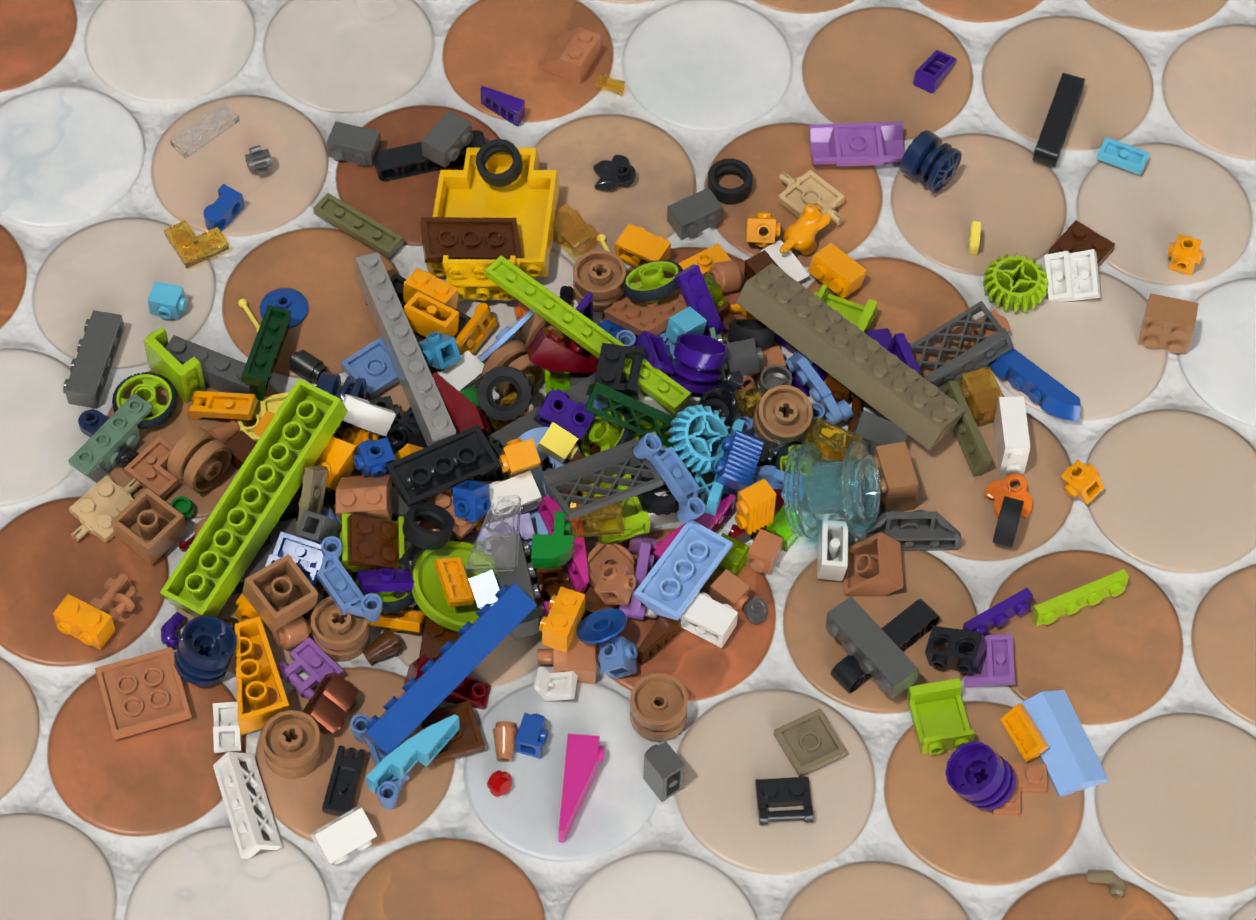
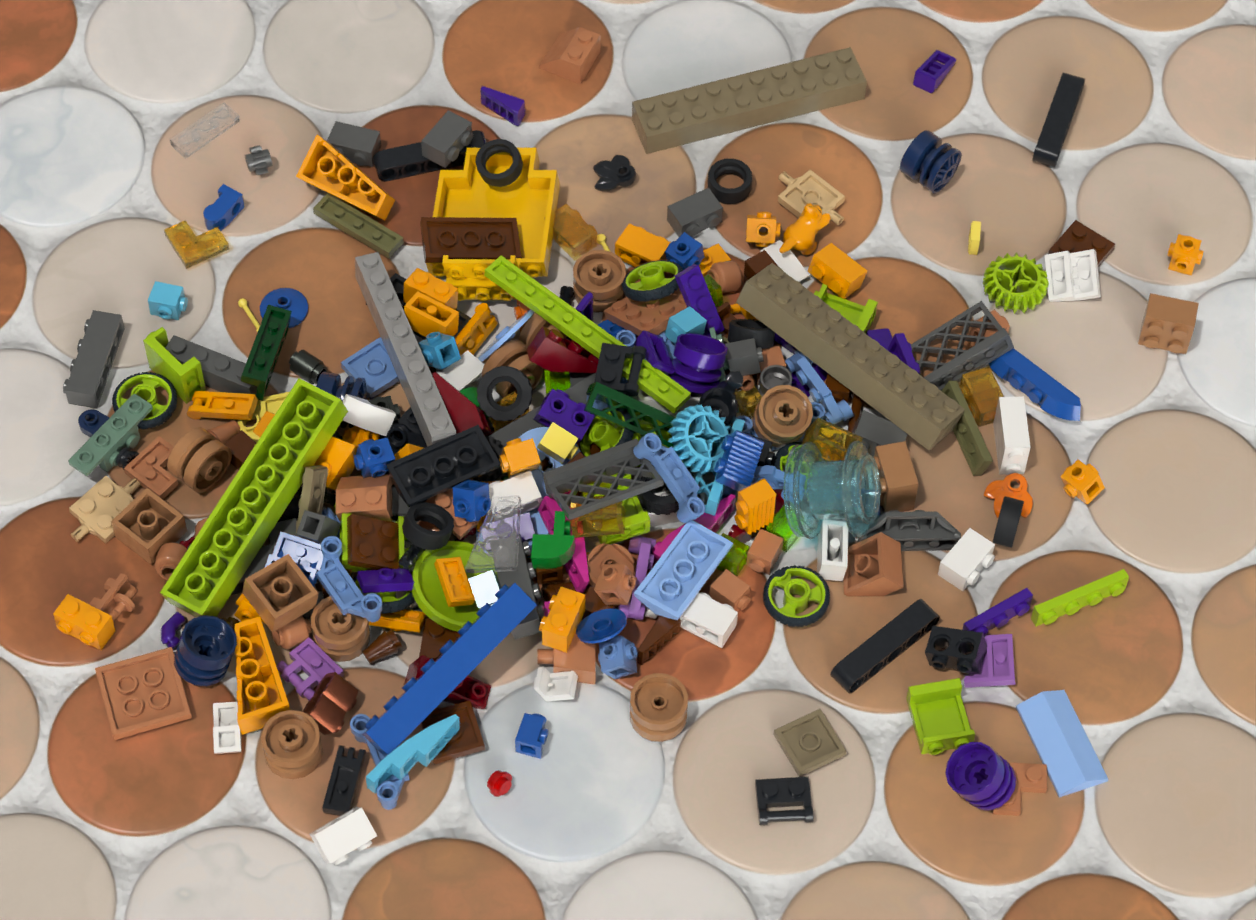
(168, 558): none -> nougat head
(184, 506): green plate -> none
(240, 804): white fence -> none
(338, 176): none -> light orange wedge
(504, 739): nougat cone -> none
(580, 769): dark pink slope -> none
(609, 84): clear yellow pin -> none
(663, 771): dark grey brick -> none
(685, 251): none -> blue brick
(748, 100): none -> dark tan brick
(755, 610): flat silver piece -> none
(797, 586): none -> lime wheel
(856, 143): medium lavender piece -> none
(871, 647): dark grey brick -> none
(966, 560): none -> white brick
(1024, 733): light orange plate -> none
(1108, 878): dark tan arm -> none
(1123, 156): medium azure plate -> none

